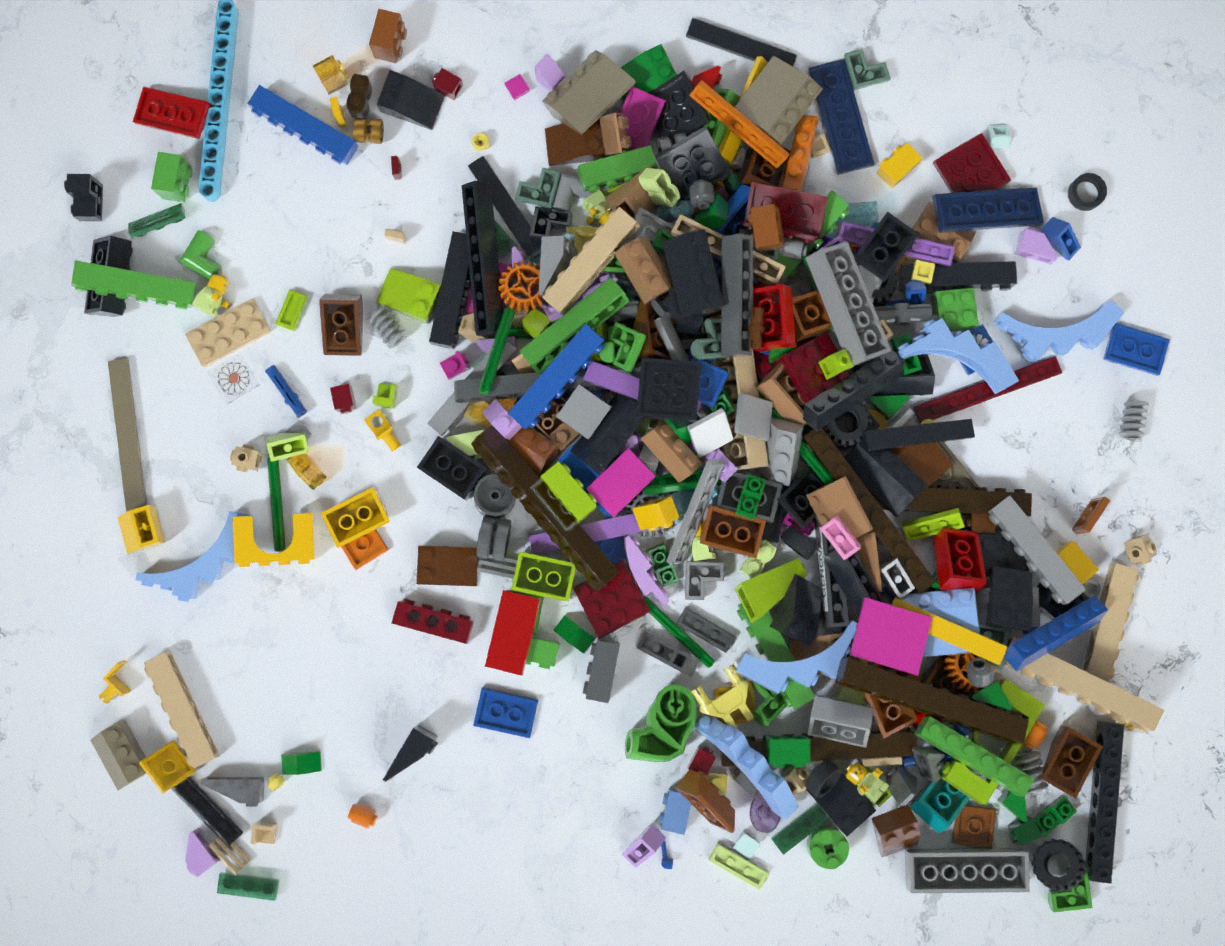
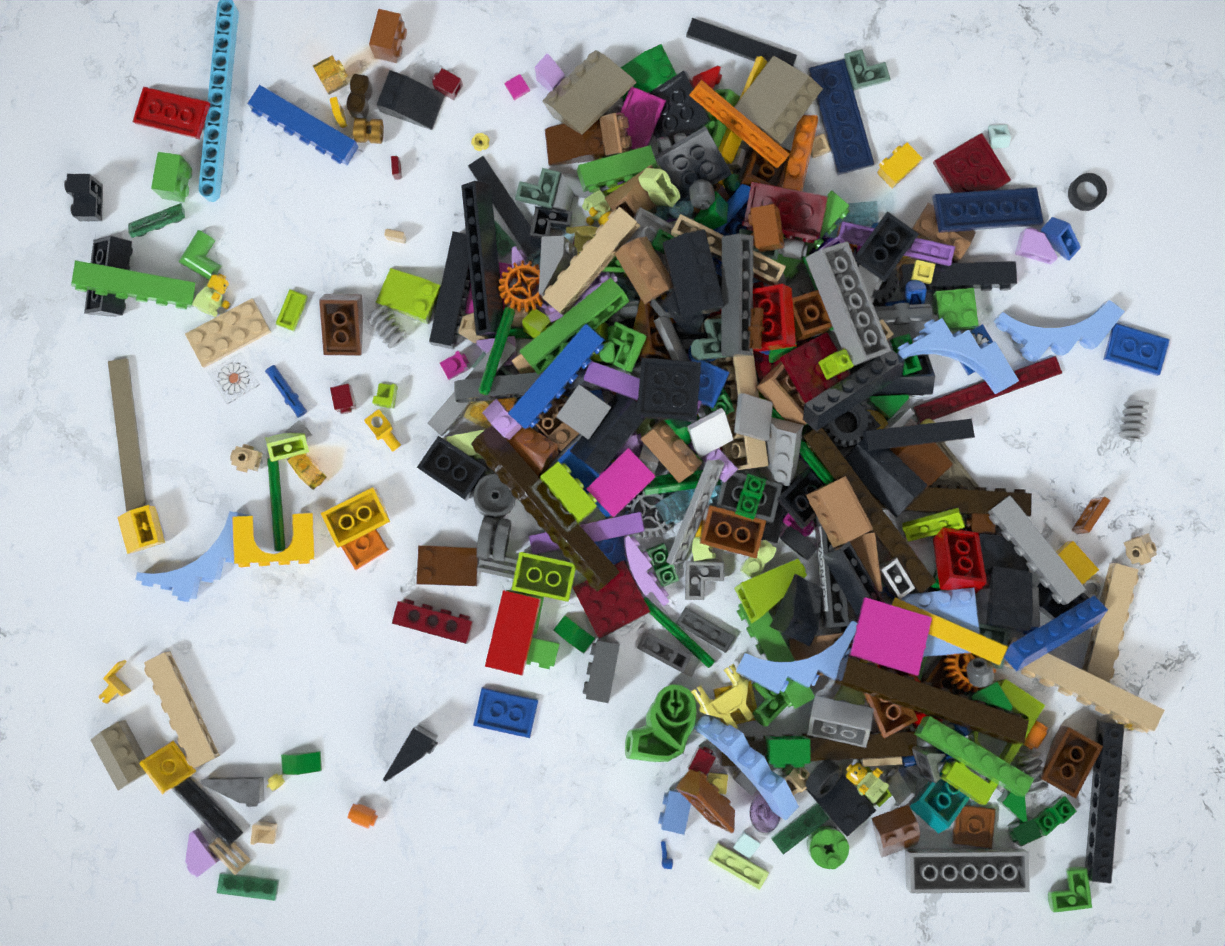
(644, 846): lavender slope -> none
(656, 513): yellow brick -> none
(840, 537): bright pink slope -> none
(1041, 859): black tyre -> none

